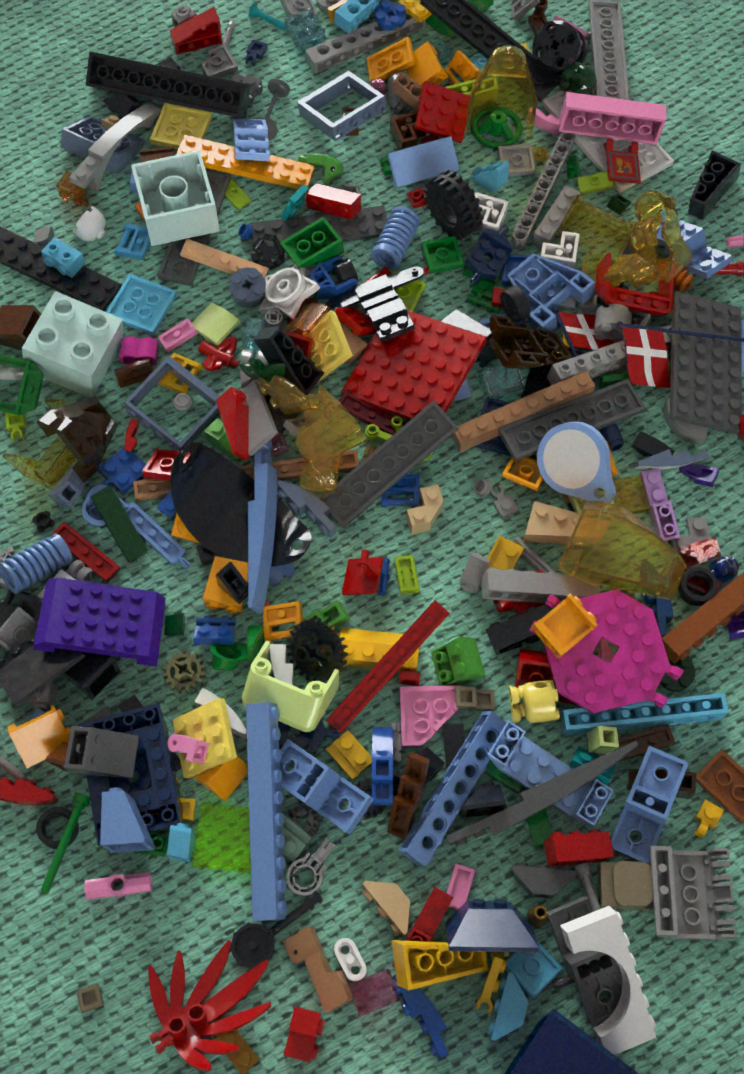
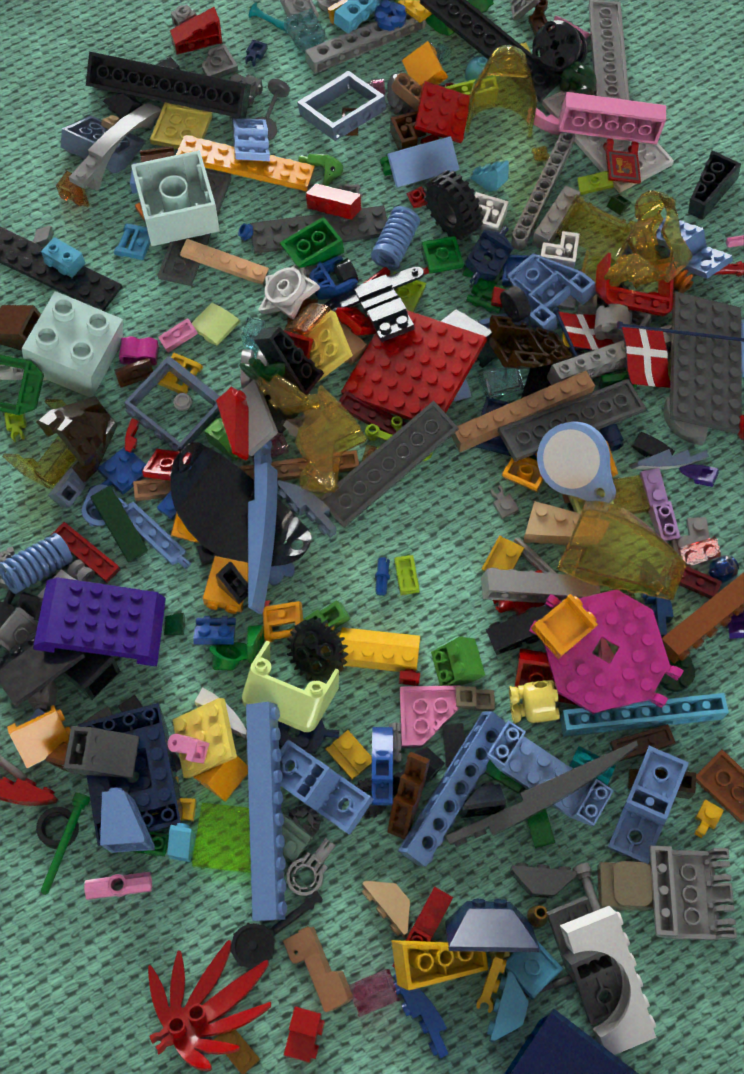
(43, 516): black plate -> none
(90, 225): white cylinder -> none
(90, 998): dark tan tile -> none
(142, 303): medium azure plate -> none
(184, 662): olive gear -> none
(220, 355): red plant -> none
(231, 26): light grey piece -> none
(237, 195): lime plate -> none
(247, 277): sand blue brick -> none
(267, 251): black piece -> none
(274, 319): light grey wheel -> none
(281, 670): white slope -> none
(295, 202): teal plate -> none
(350, 960): white plate -> none
(362, 575): red plate -> none
(387, 666): red tile -> none
(391, 60): light orange plate -> none
(407, 485): blue plate -> none
(423, 517): tan brick -> none
(460, 885): bright pink tile -> none
(463, 67): light orange plate -> none
(473, 572): light grey slope -> none
(483, 487): light grey plate -> none
(496, 126): green piece -> none
(519, 158): light grey plate -> none
(573, 167): green piece -> none
(578, 848): red brick -> none
(602, 740): yellowish green brick -> none
(702, 573): black tyre -> none

